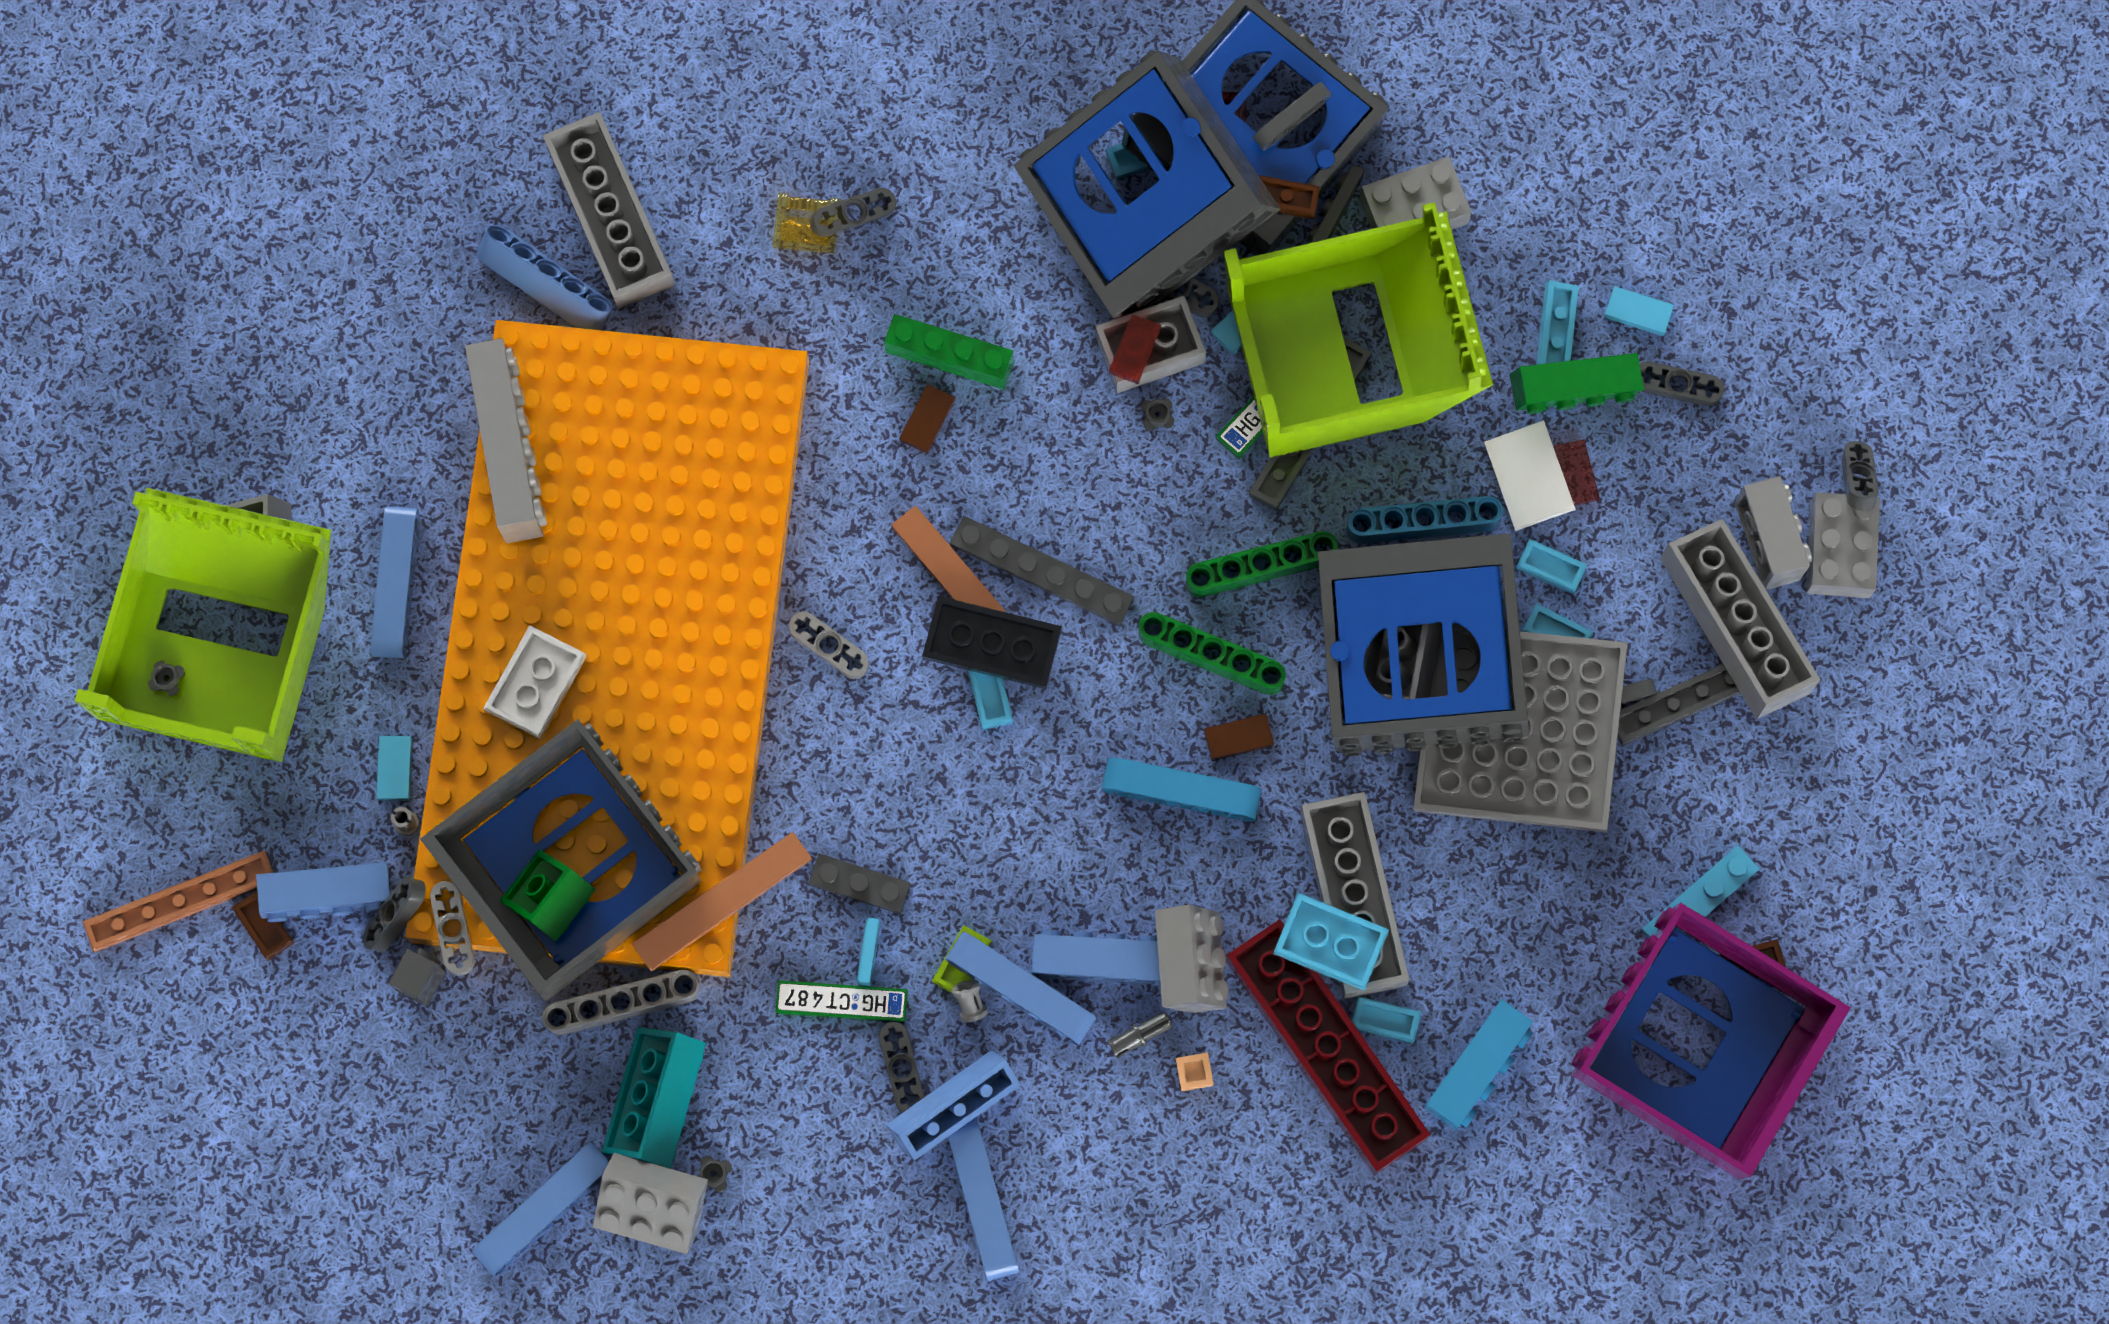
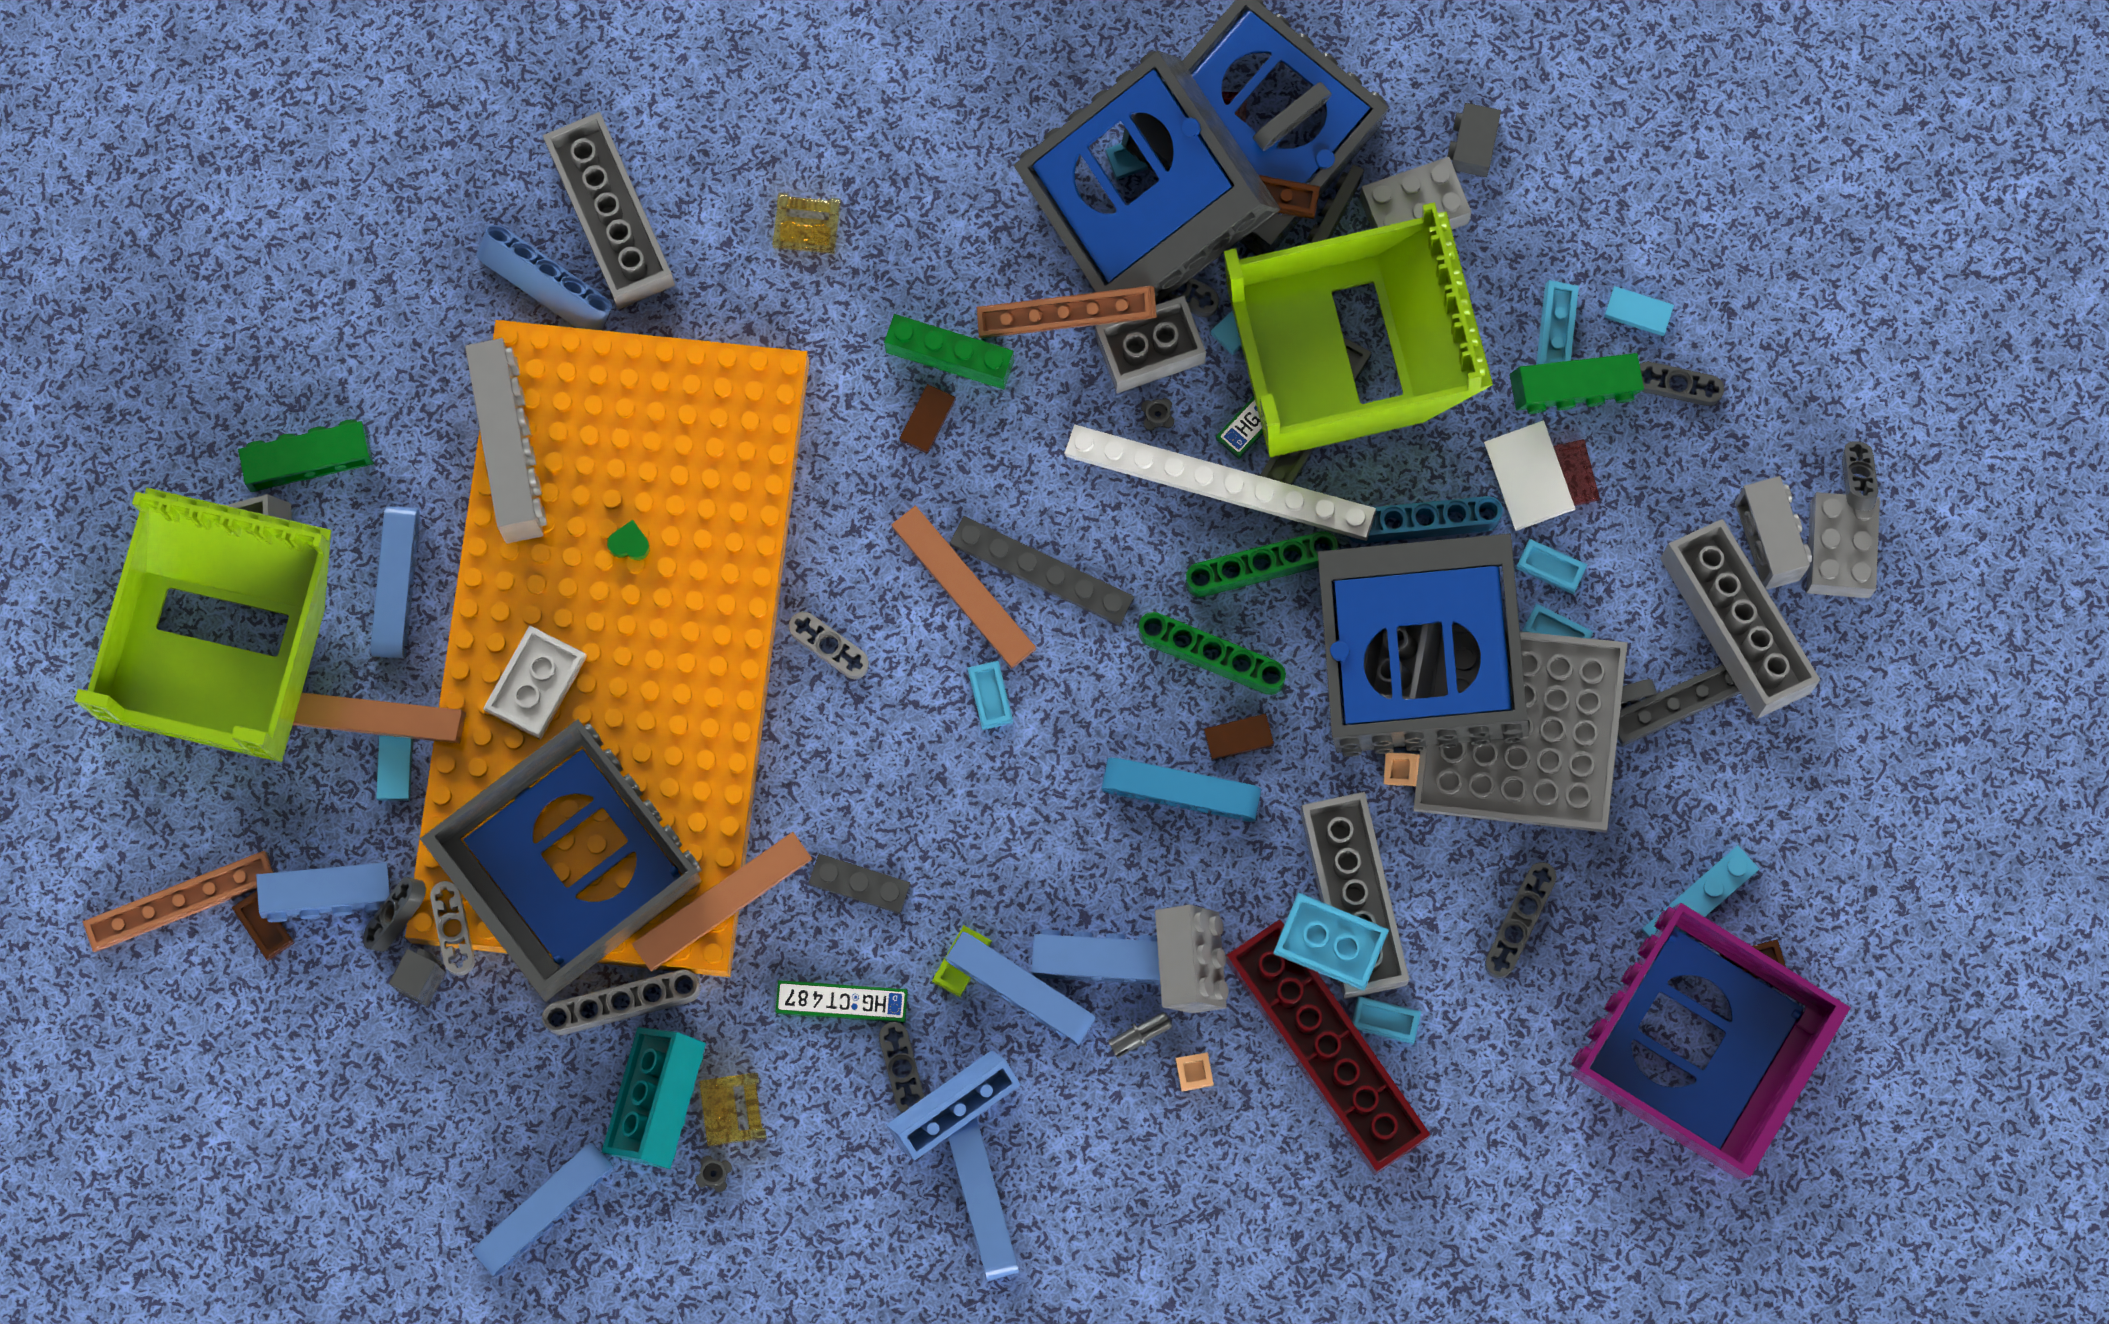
(161, 670): dark grey plate -> none
(305, 455): none -> green brick
(380, 718): none -> nougat tile
(405, 828): light grey pin -> none
(547, 894): green slope -> none
(628, 542): none -> green tile
(650, 1203): light grey brick -> none
(721, 1109): none -> clear yellow plate
(868, 952): medium azure tile -> none
(869, 197): dark grey beam -> none
(969, 1001): light grey bush -> none
(992, 642): black plate -> none
(1066, 312): none -> nougat tile
(1135, 349): clear red tile -> none
(1220, 482): none -> white plate
(1401, 769): none -> light nougat plate
(1475, 139): none -> dark grey brick
(1479, 1064): dark azure brick -> none
(1520, 920): none -> dark grey beam

